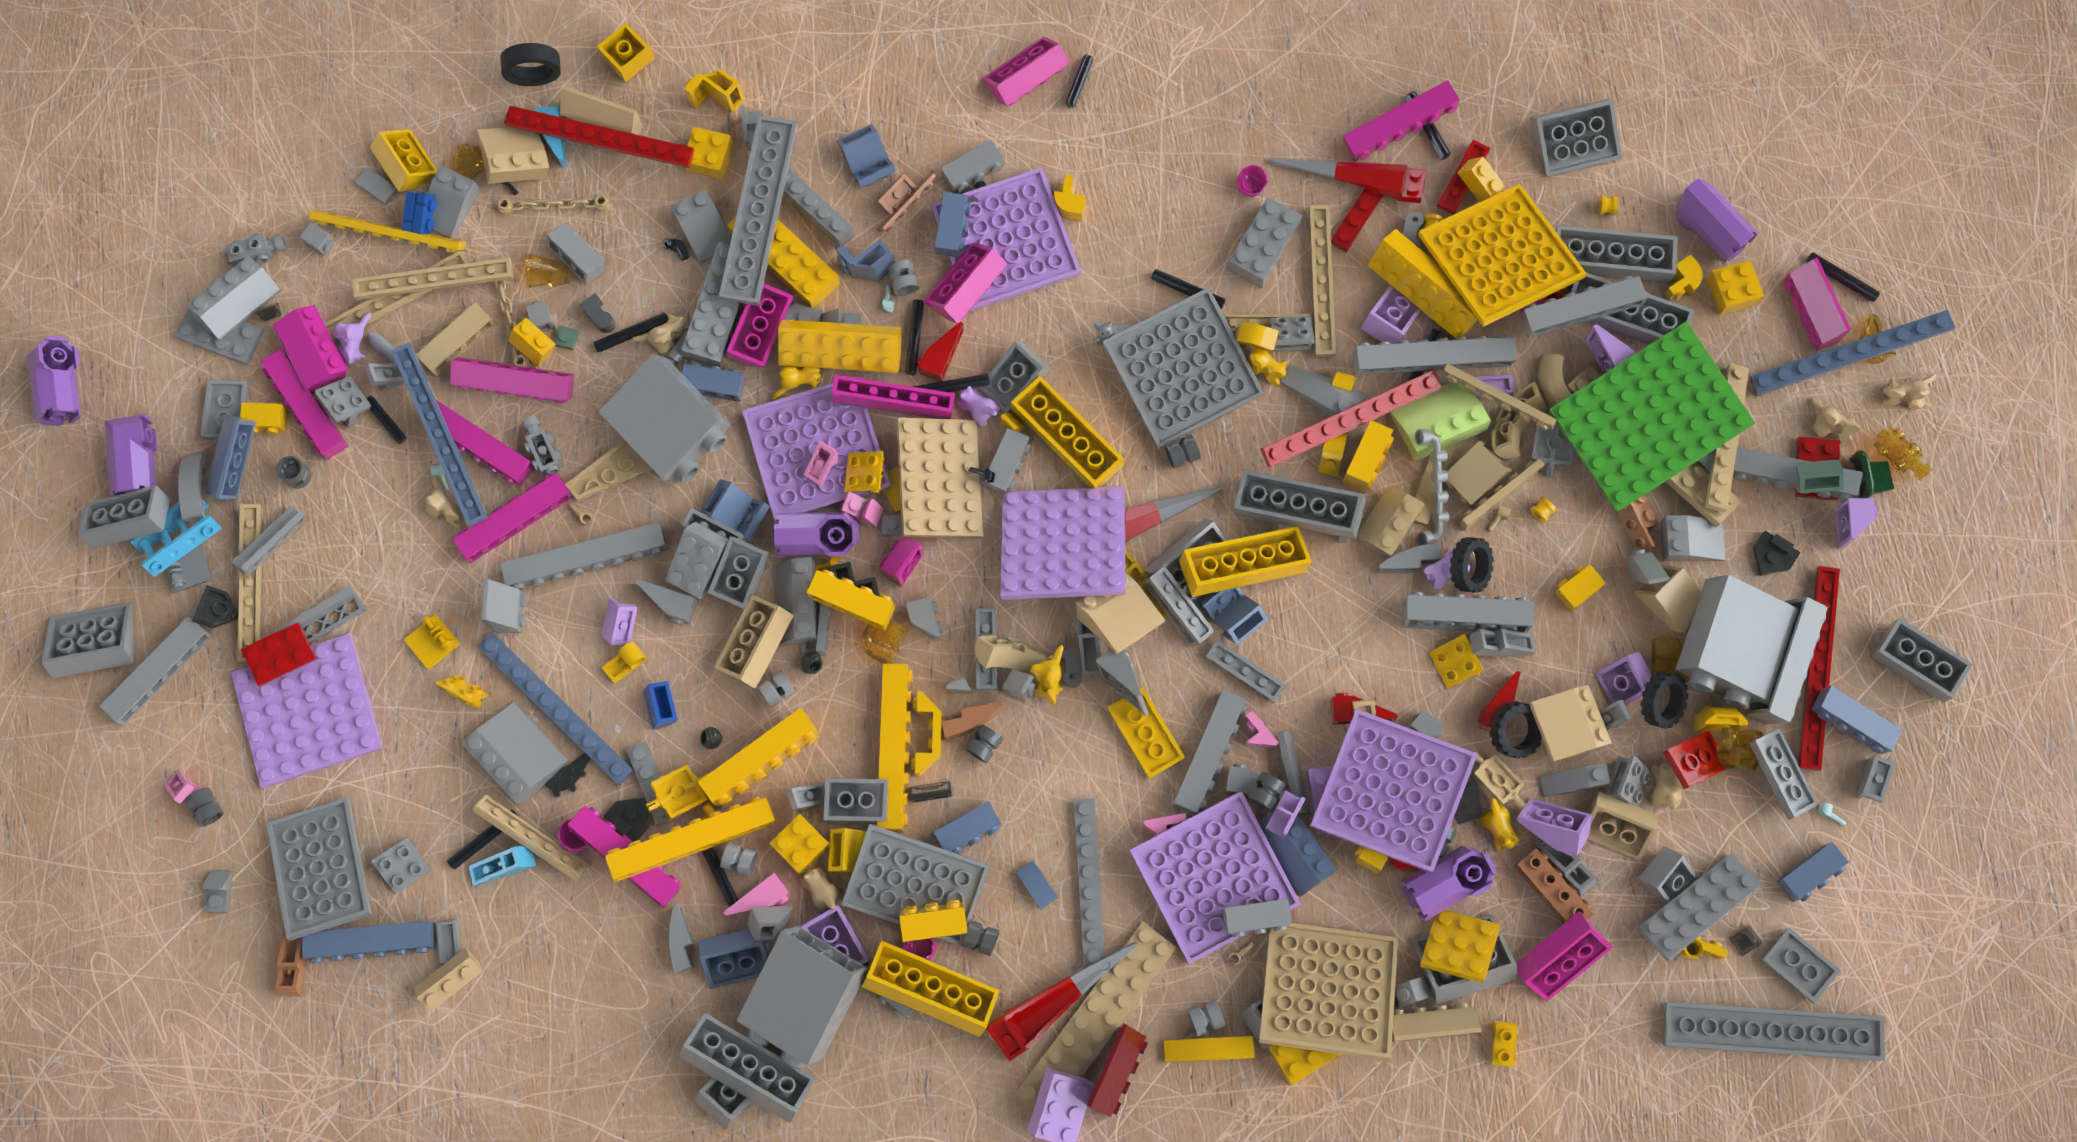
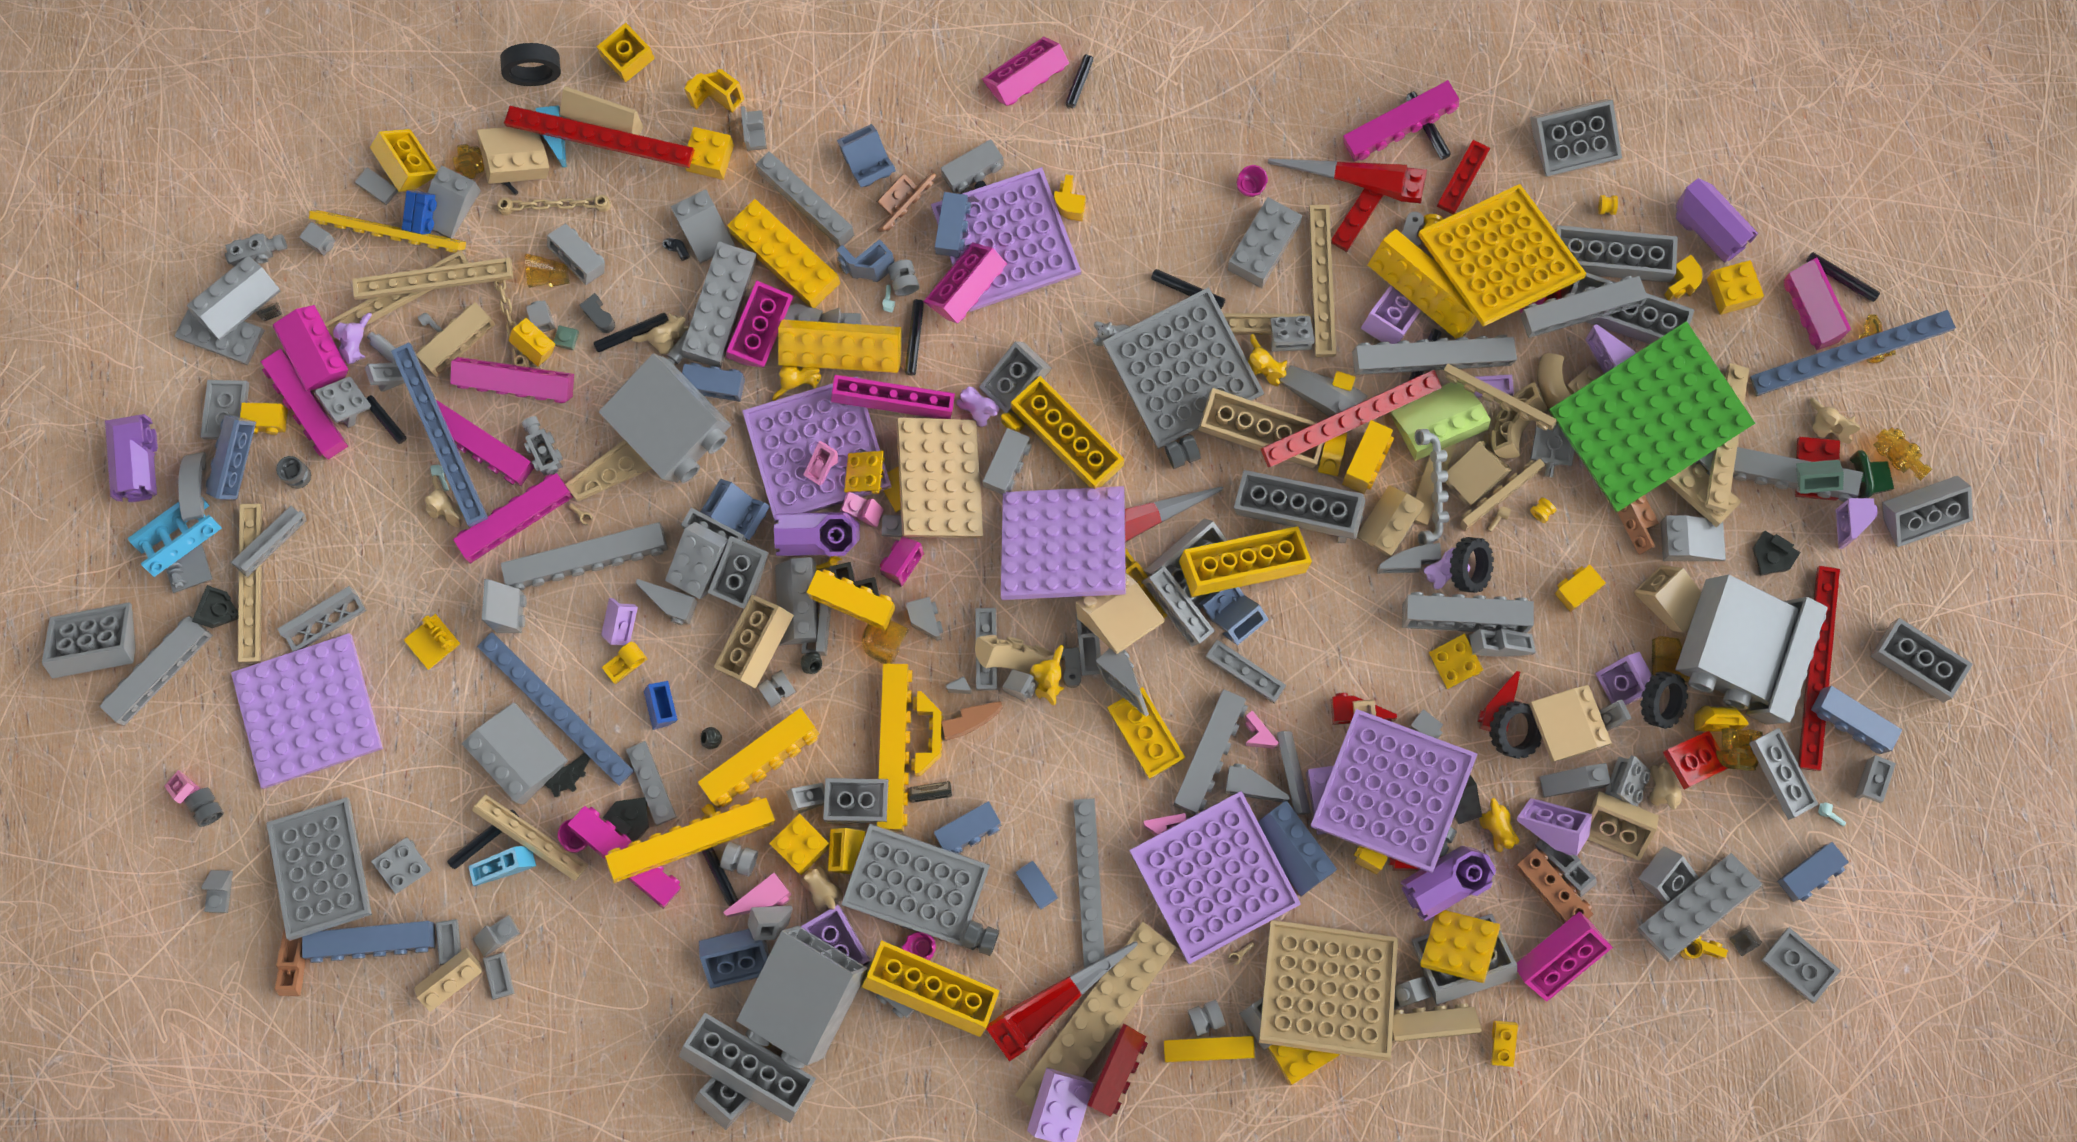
(54, 381): medium lavender brick -> none
(124, 517): light grey brick -> none
(278, 654): red plate -> none
(426, 319): none -> light grey hand
(459, 688): yellow hinge -> none
(496, 936): none -> light grey slope
(498, 976): none -> light grey tile
(677, 792): yellow plate -> none
(679, 940): light grey slope -> none
(758, 210): light grey plate -> none
(933, 920): yellow brick -> none
(939, 355): red slope -> none
(958, 384): black axle -> none
(984, 743): dark grey wheel -> none
(988, 475): black hand -> none
(1253, 424): none -> tan brick
(1256, 335): yellow brick -> none
(1257, 917): light grey brick -> none
(1266, 791): dark grey wheel -> none
(1285, 814): lavender panel -> none
(1481, 178): yellow brick -> none
(1498, 781): tan plate -> none
(1645, 567): light grey slope -> none
(1774, 1031): light grey plate -> none
(1910, 392): tan animal -> none
(1928, 510): none -> light grey slope

